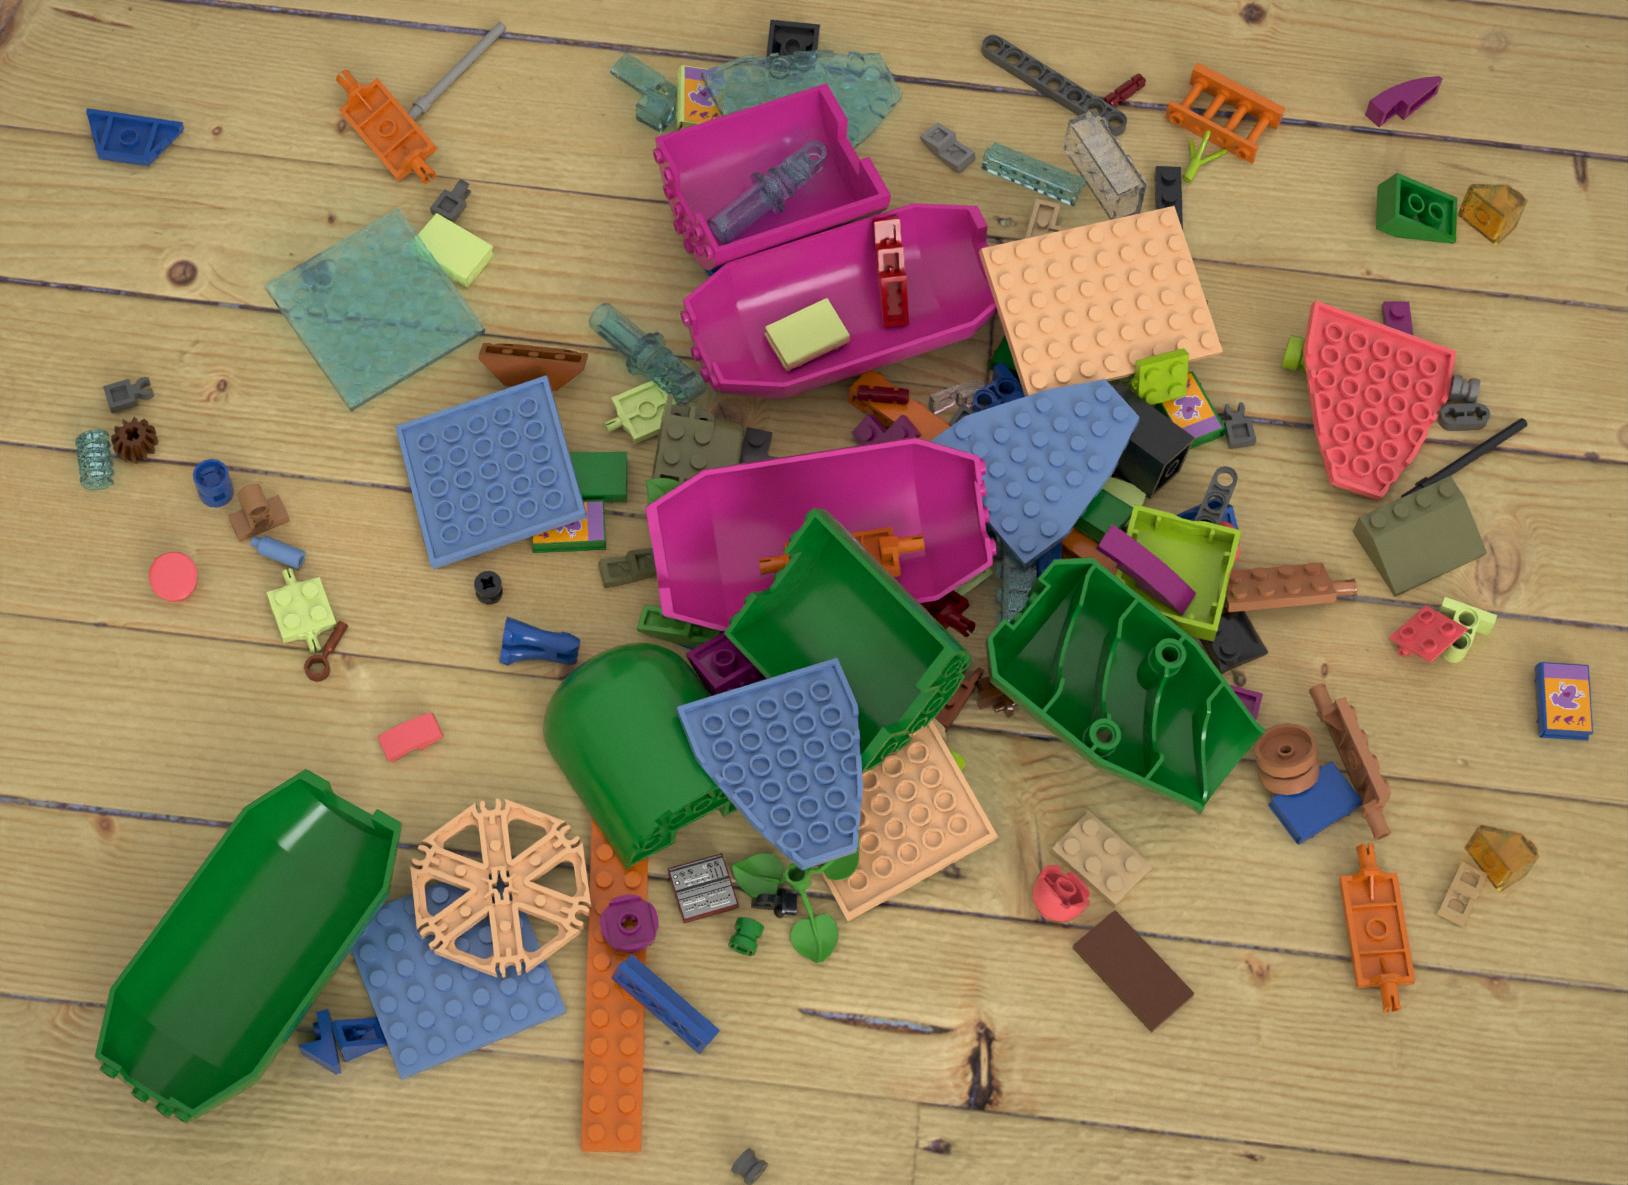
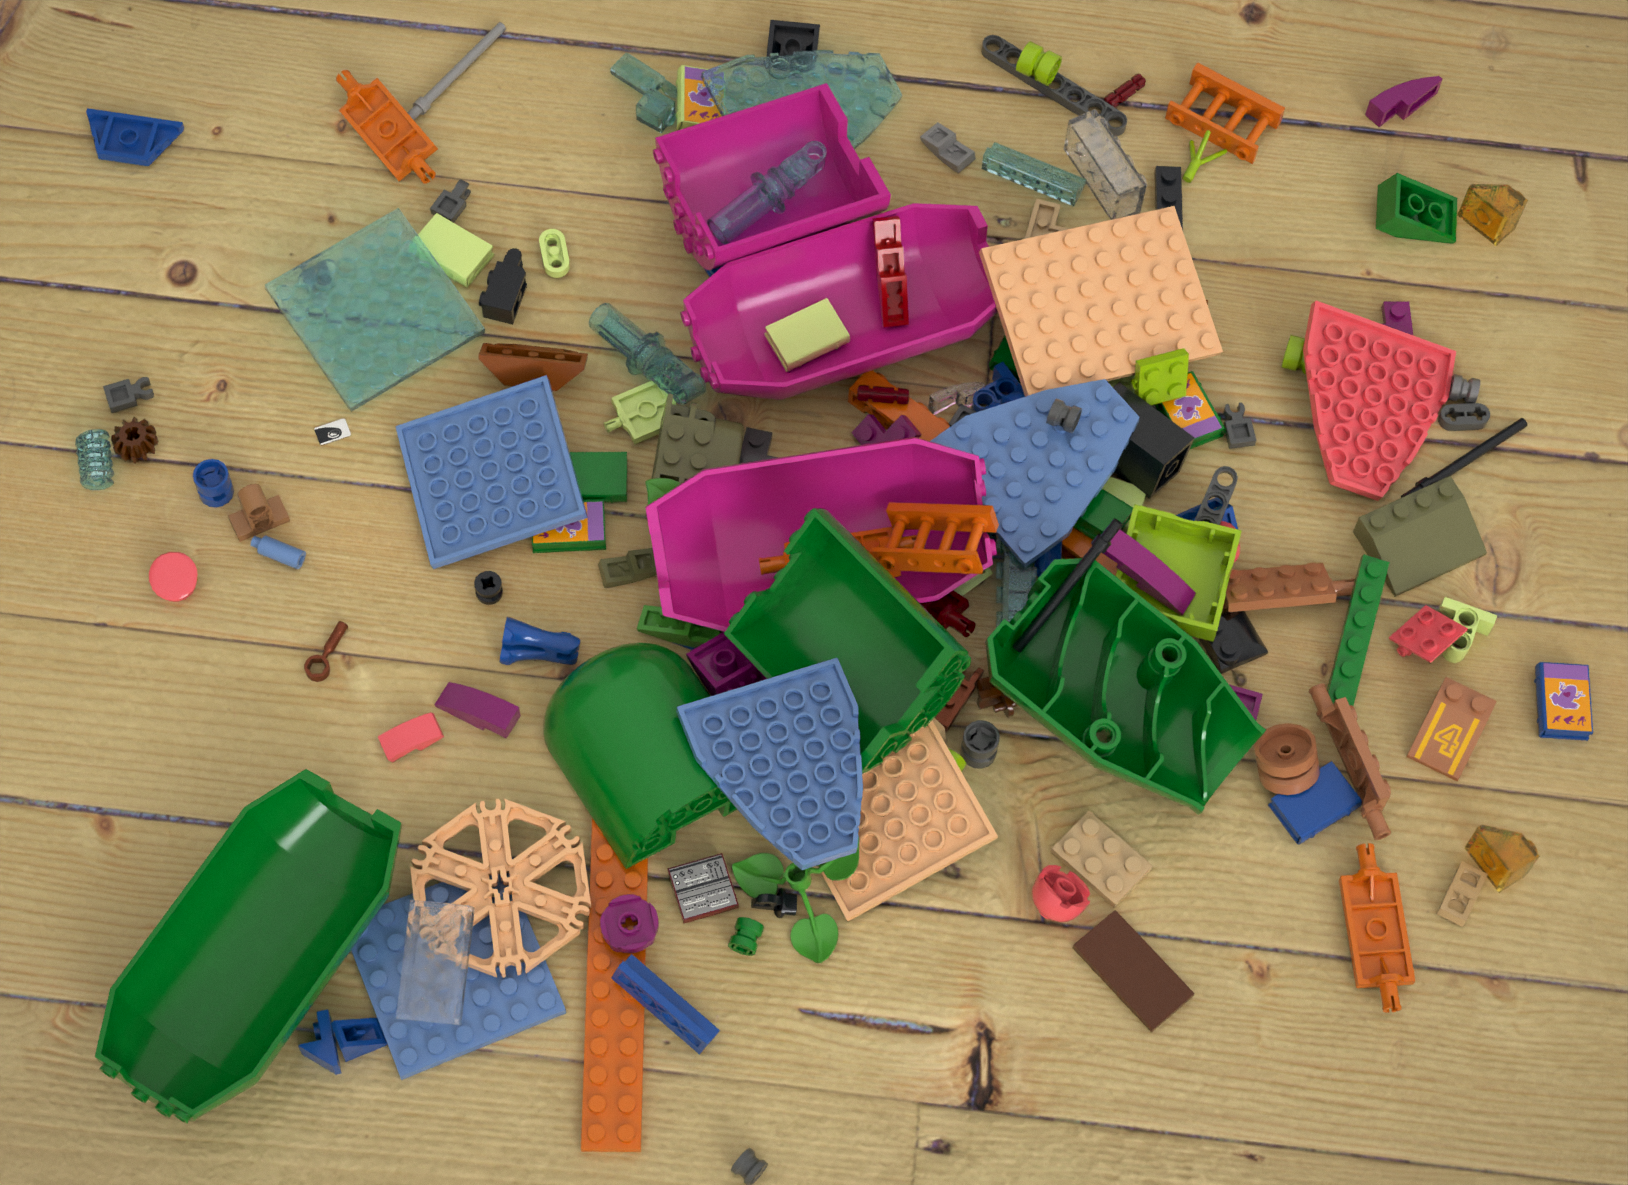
(301, 610): yellowish green plate -> none
(332, 431): none -> sticker
(435, 962): none -> clear brick
(479, 708): none -> magenta slope
(504, 289): none -> black hinge
(554, 255): none -> yellowish green plate
(938, 518): none -> orange fence
(980, 744): none -> dark grey wheel
(1038, 63): none -> lime wheel
(1064, 415): none -> dark grey wheel
(1099, 545): none -> black bar
(1357, 629): none -> green plate
(1451, 728): none -> nougat slope

